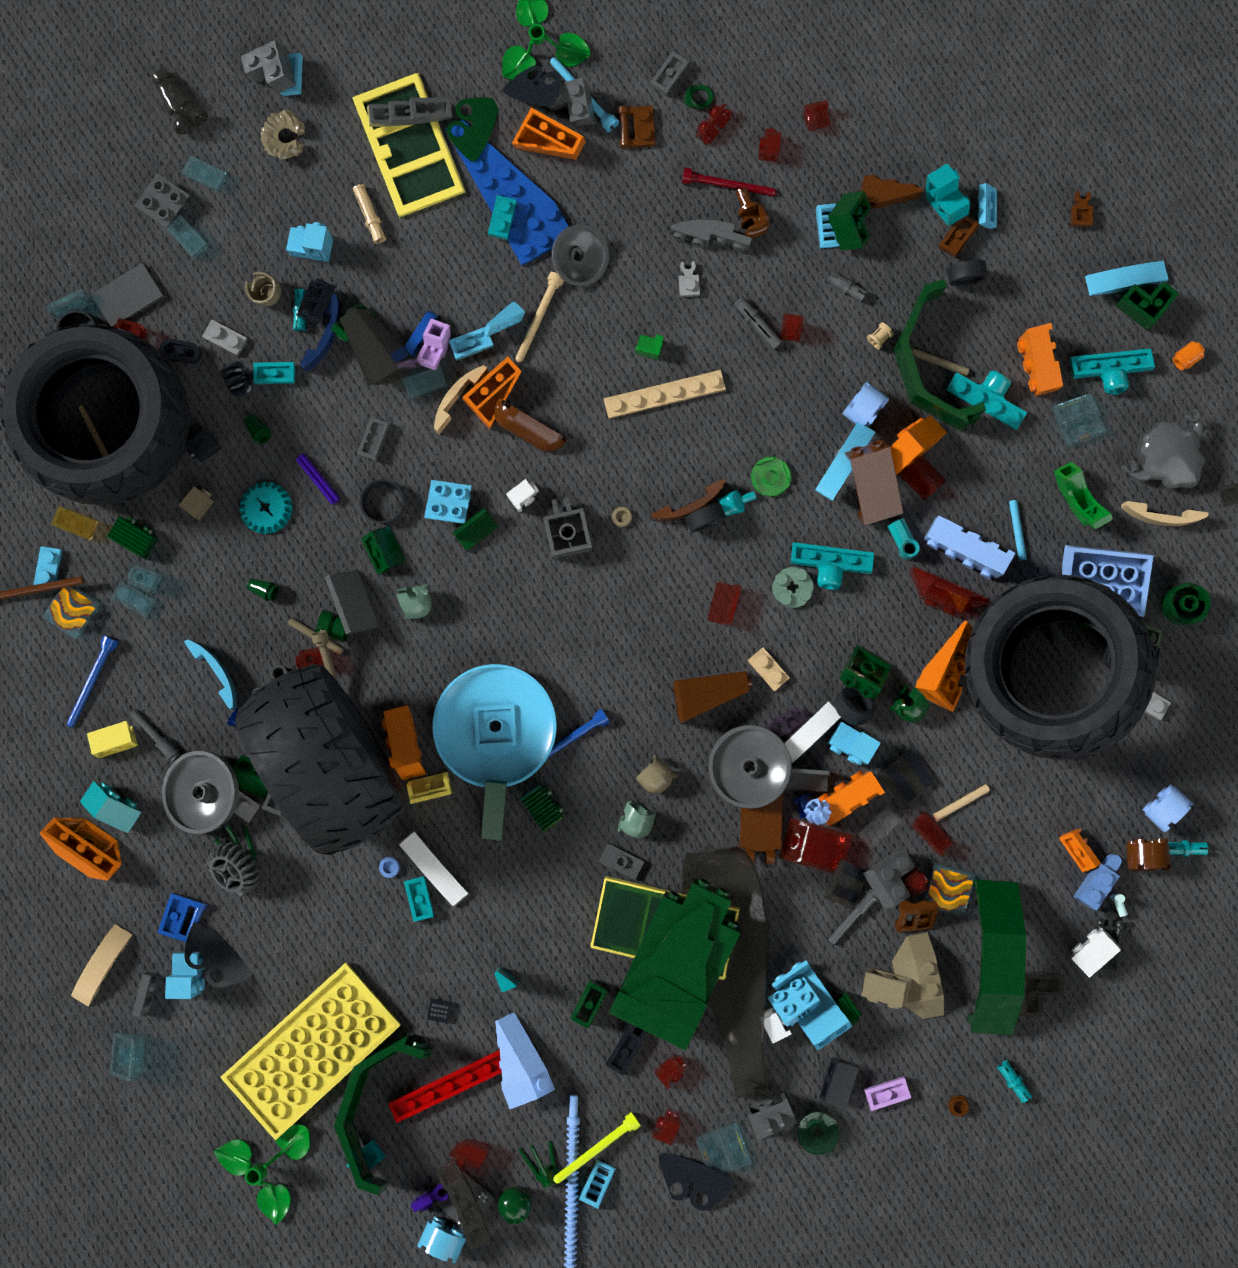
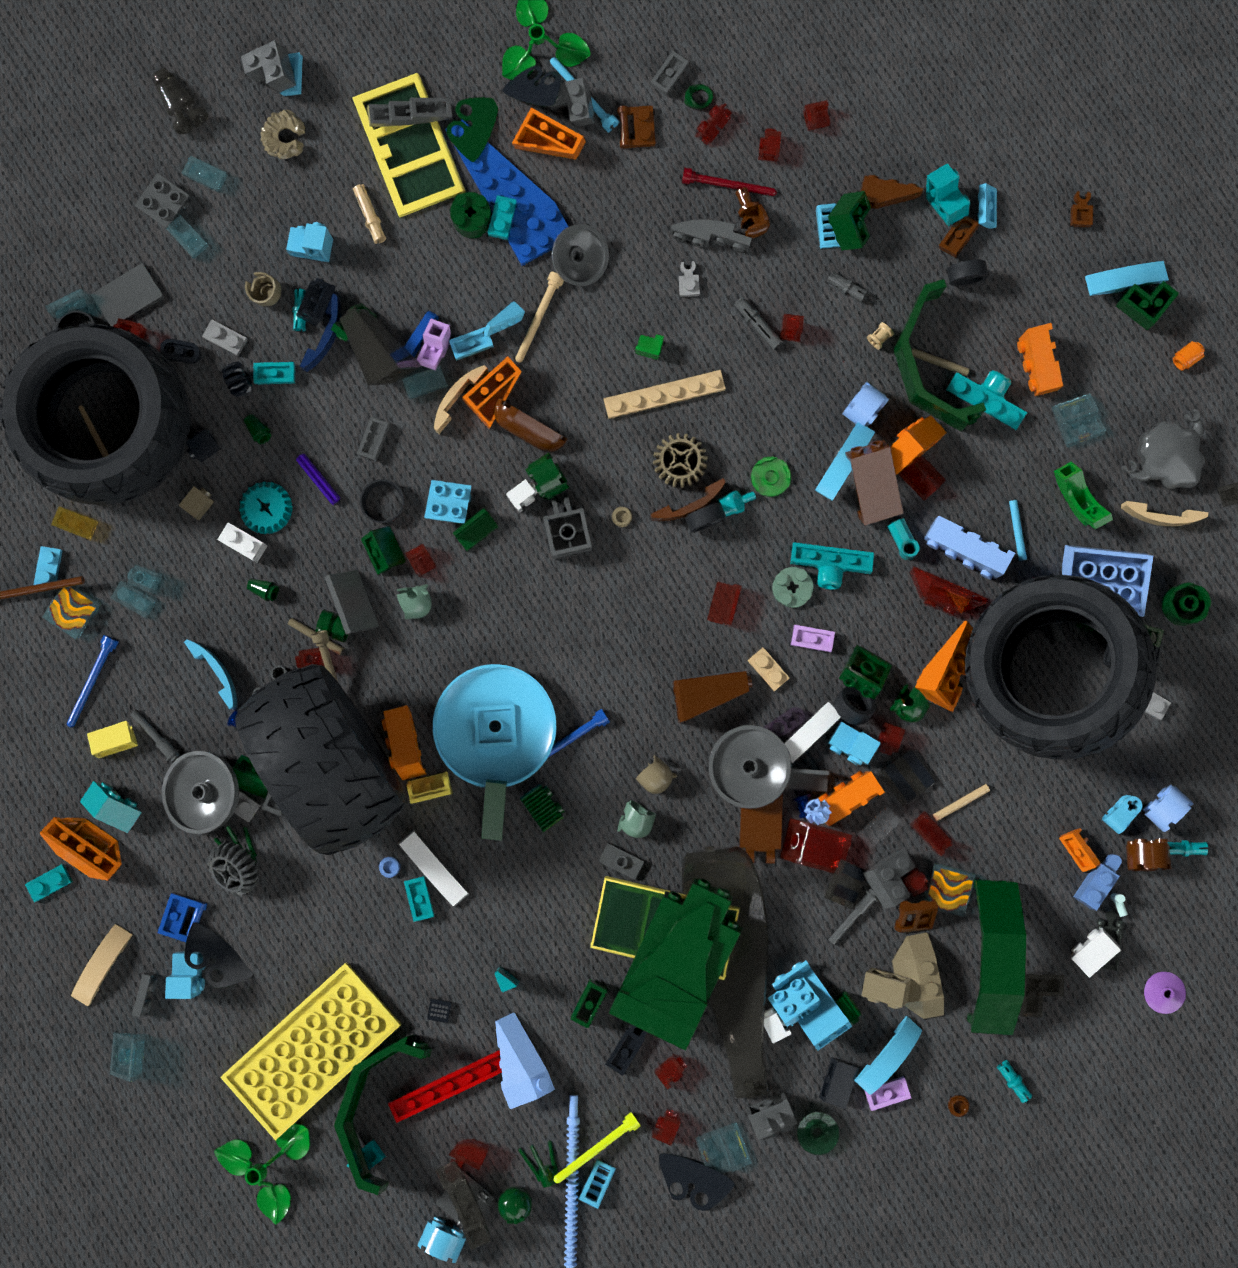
(48, 883): none -> teal plate
(132, 537): dark green brick -> none
(242, 542): none -> white brick
(420, 560): none -> clear red panel
(425, 1201): dark purple plate -> none
(464, 206): none -> dark green brick
(548, 477): none -> dark green brick
(691, 474): none -> dark tan gear
(812, 638): none -> lavender plate
(890, 739): none -> clear red brick
(891, 1057): none -> medium azure slope
(1112, 367): teal plate -> none
(1121, 815): none -> medium azure piece
(1155, 989): none -> medium lavender dish

